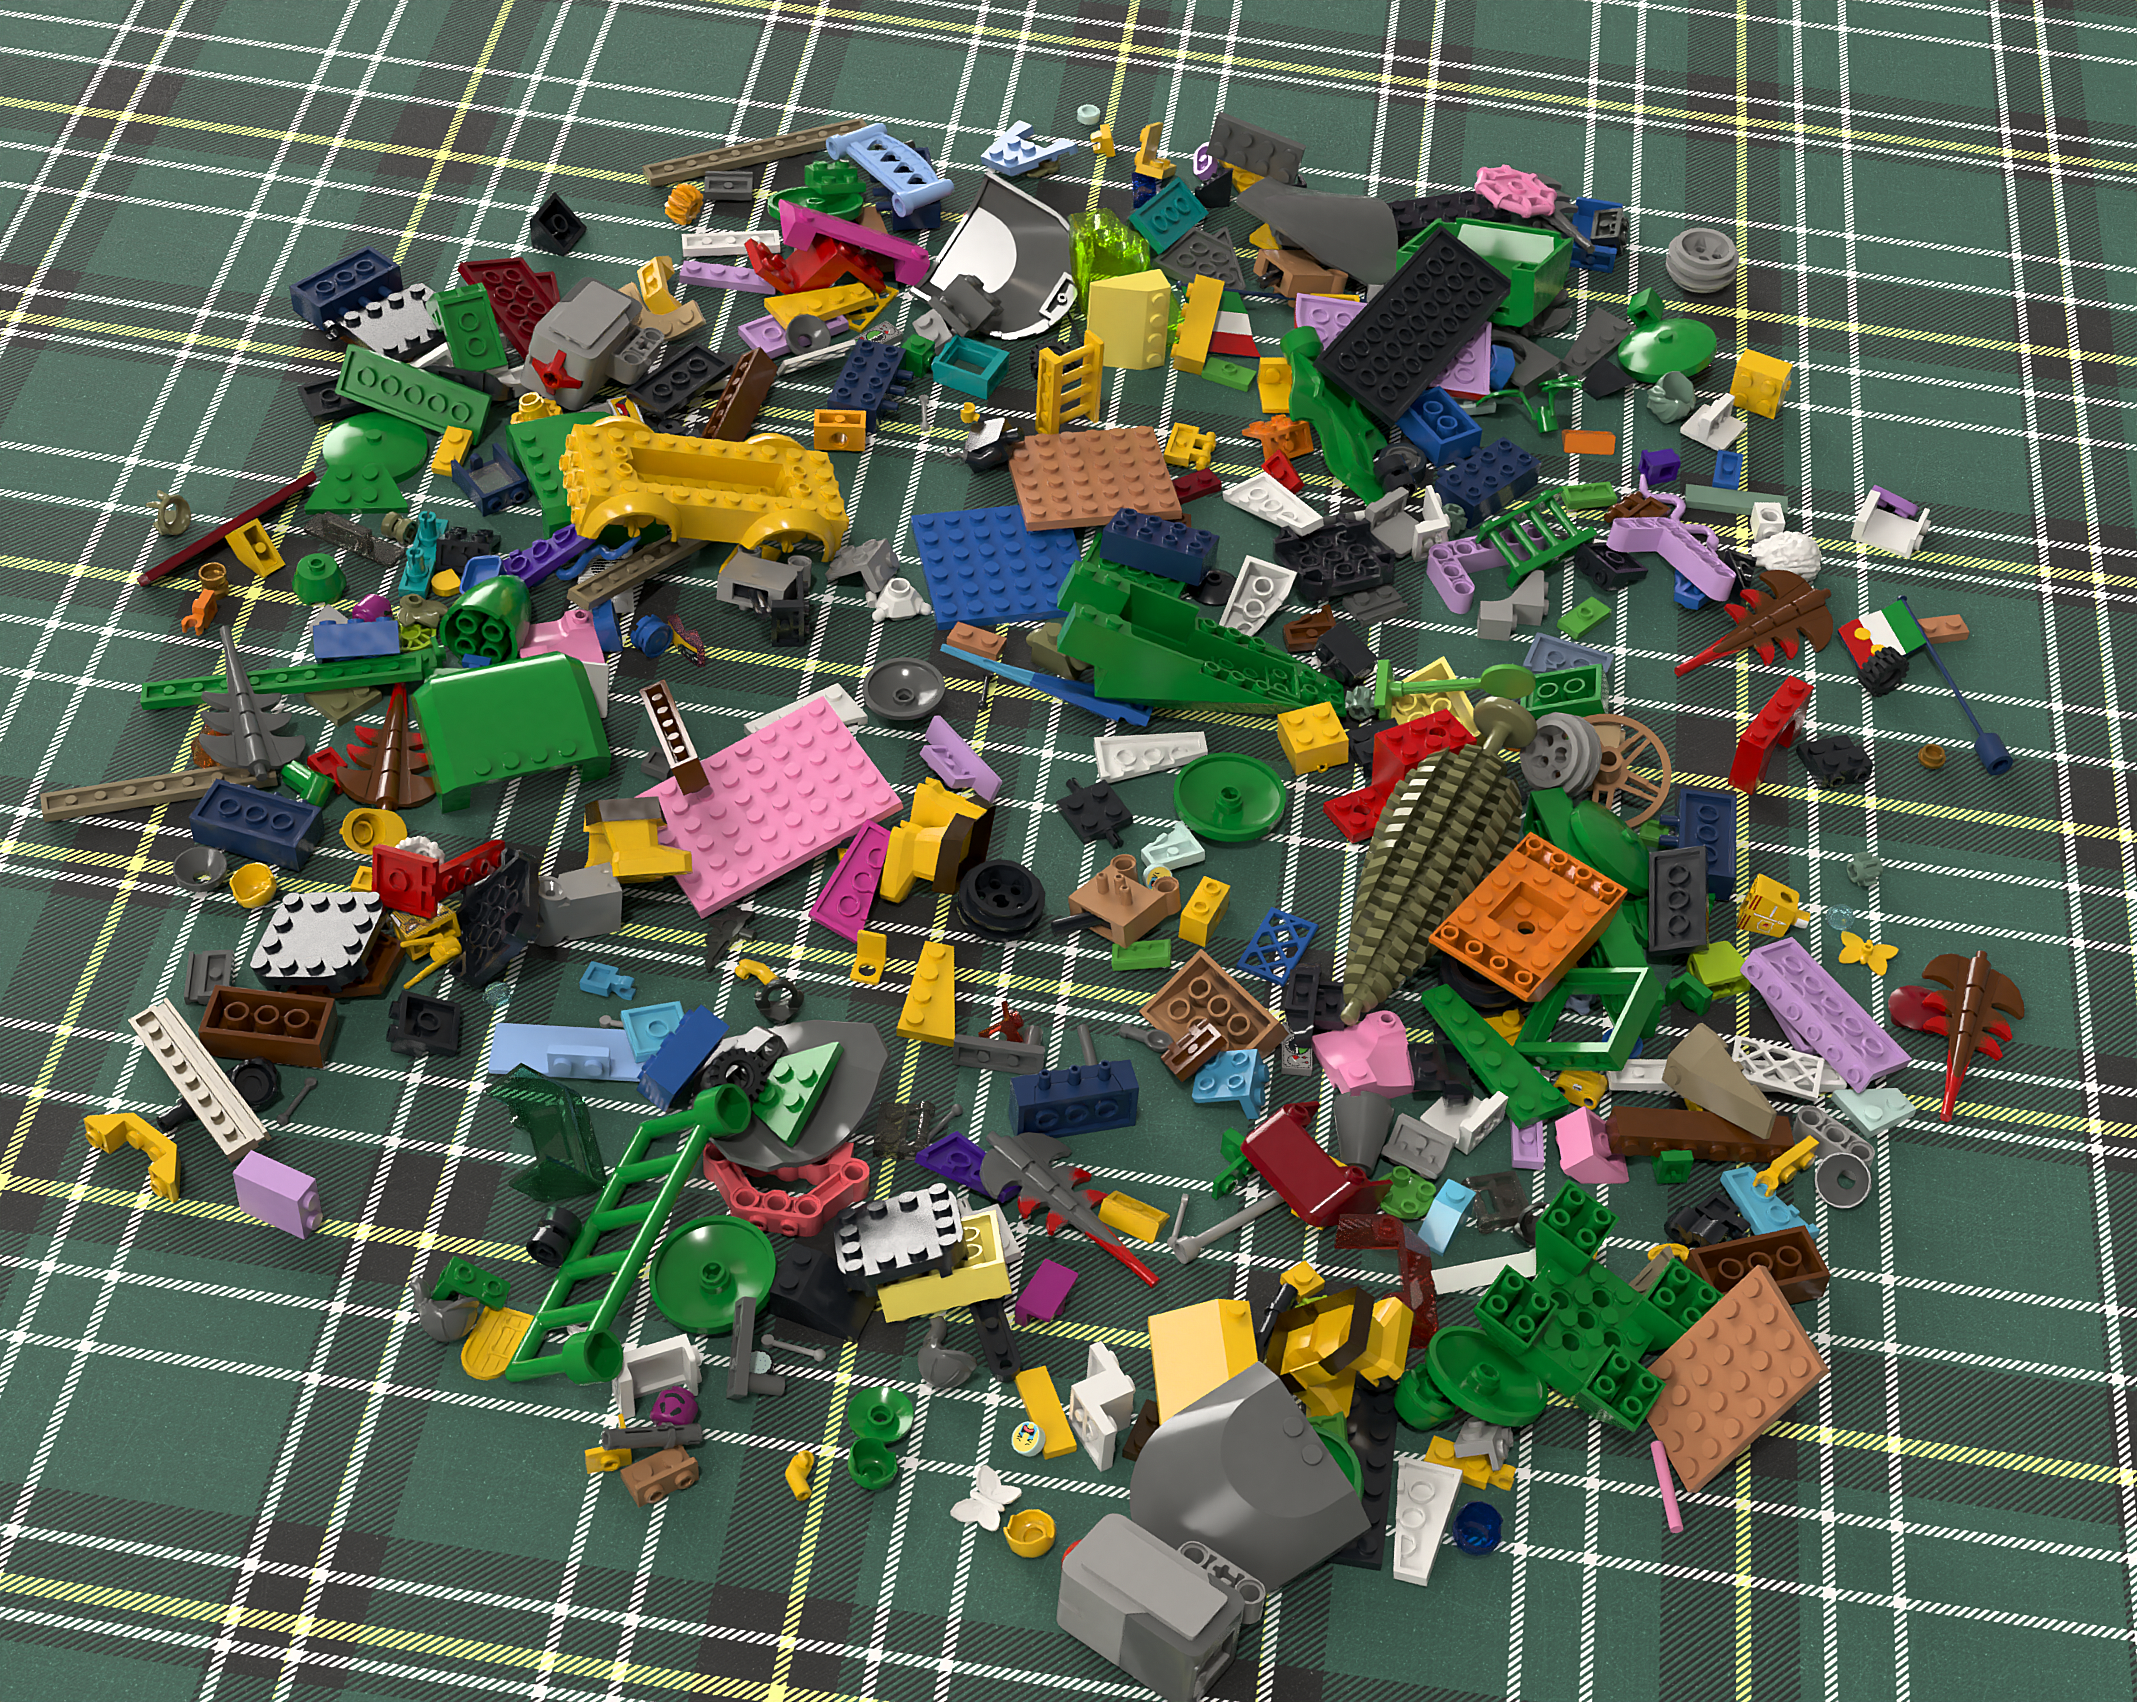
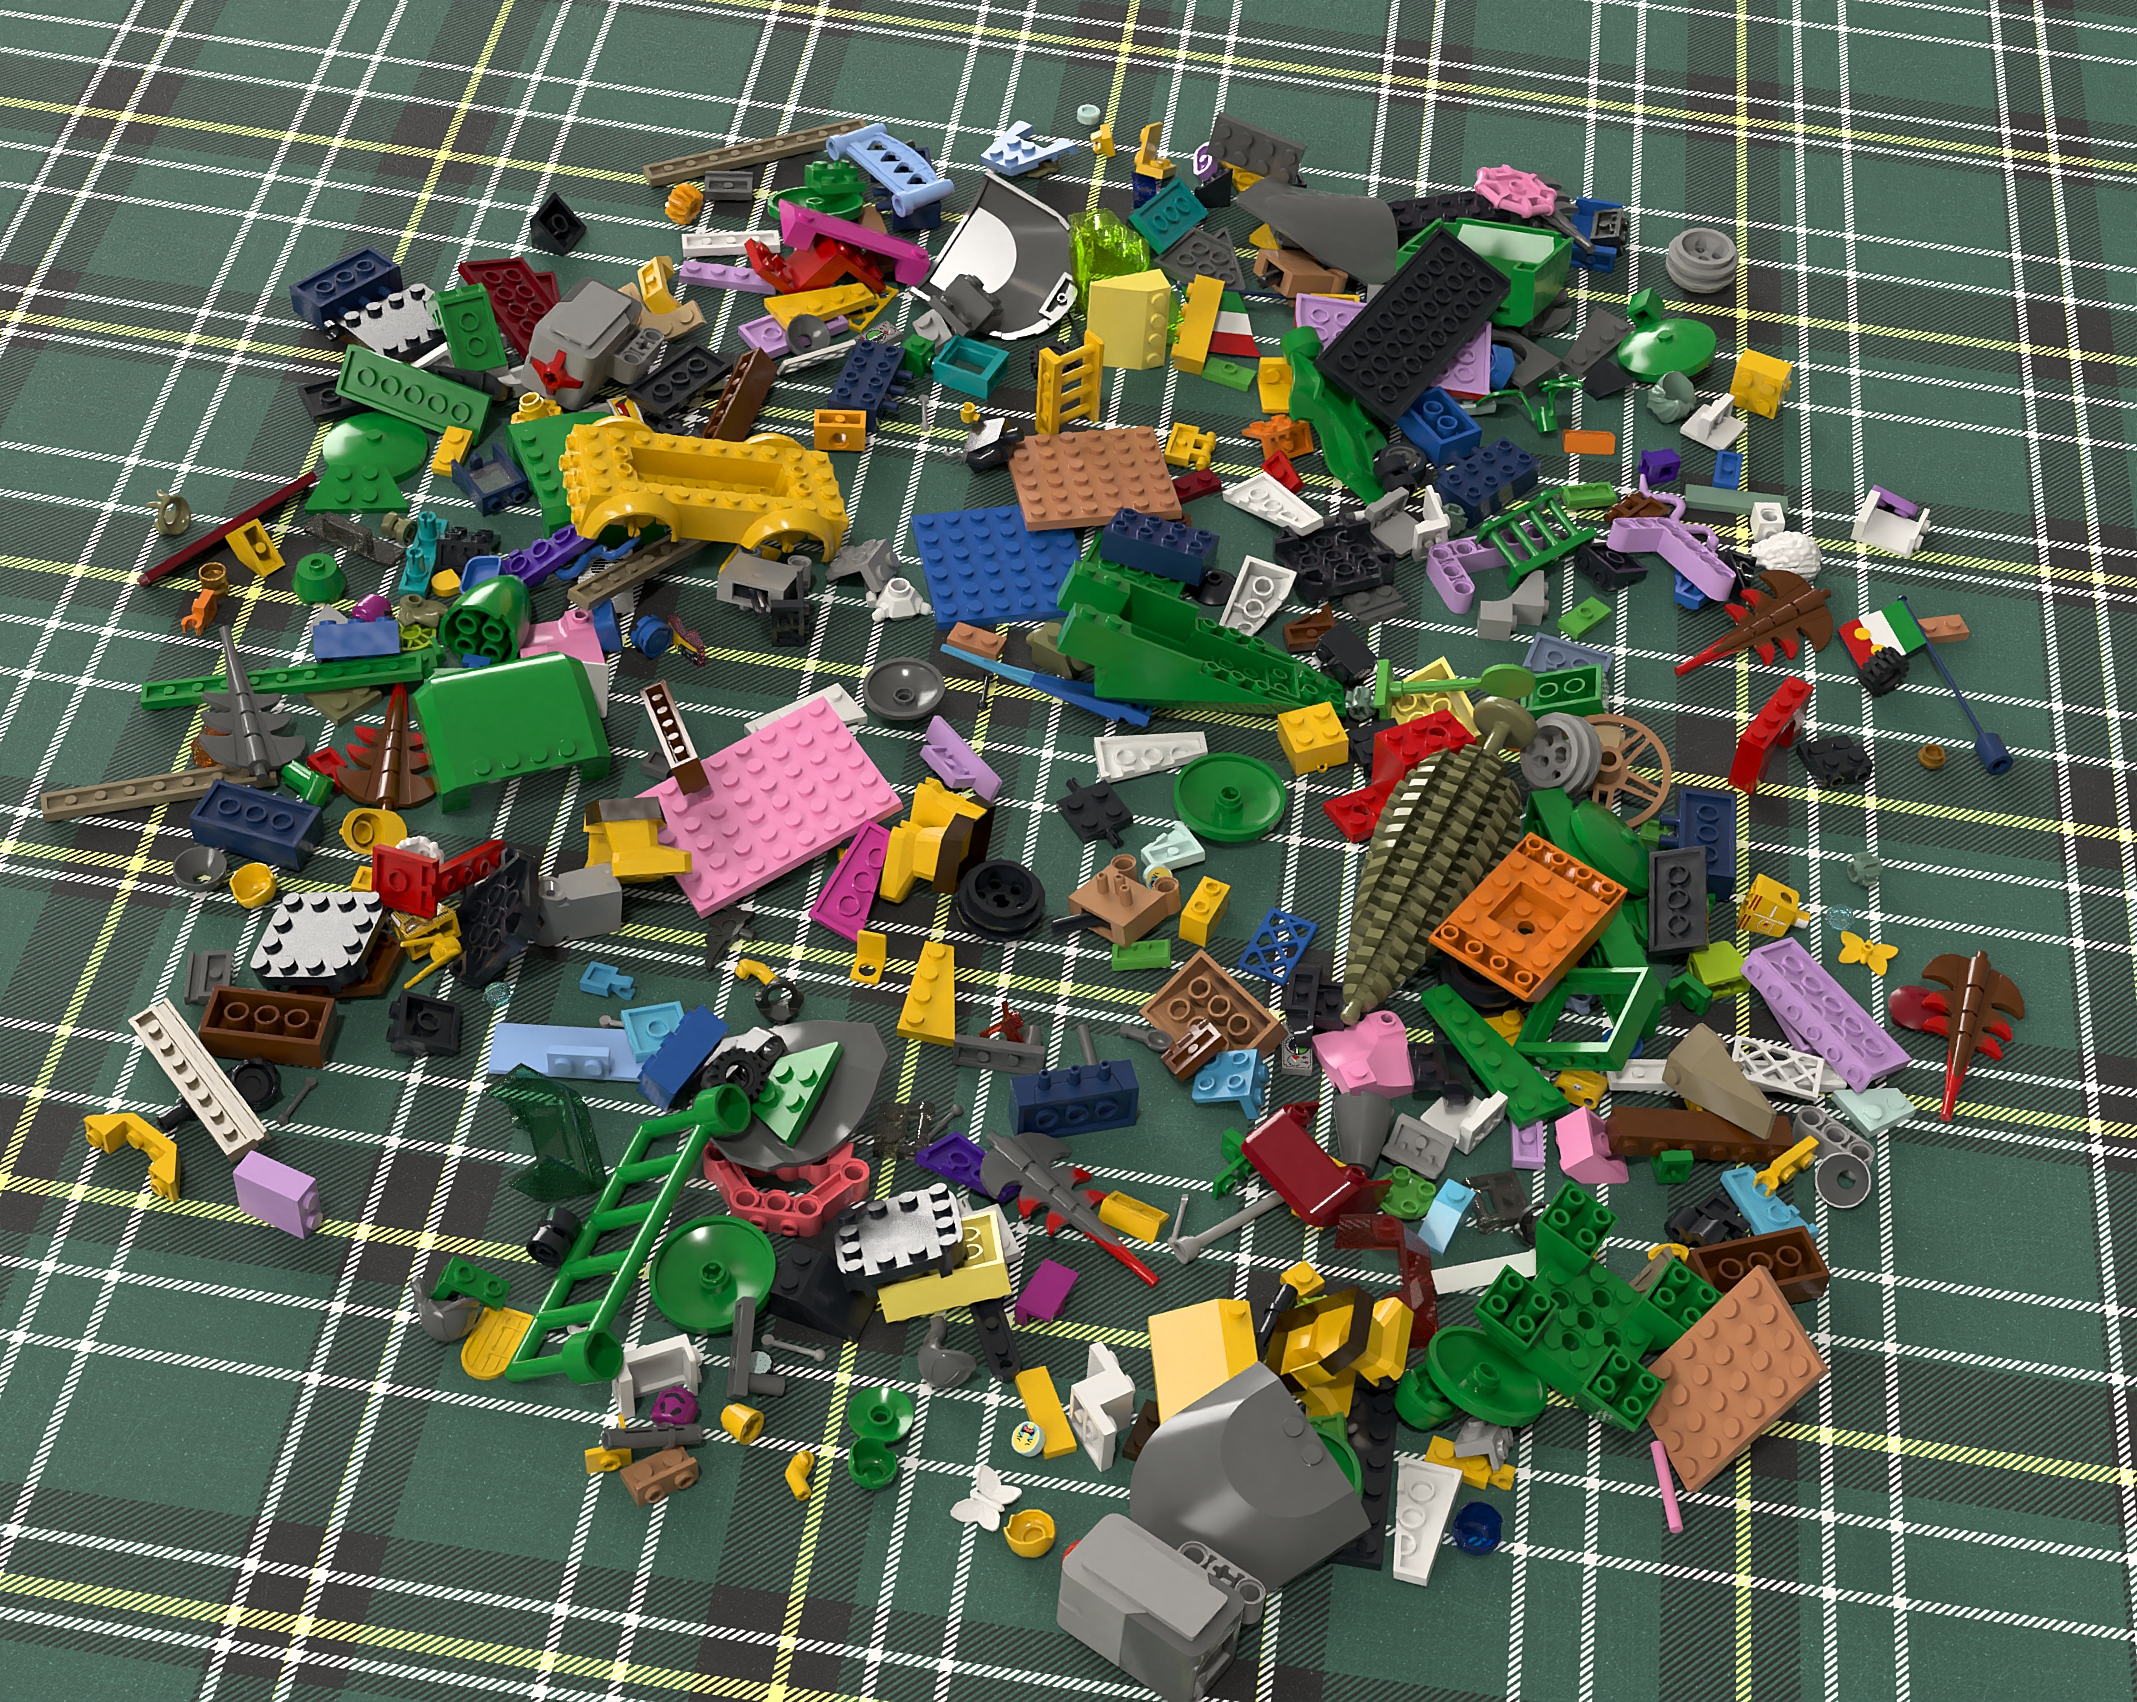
(742, 1422): none -> yellow hat

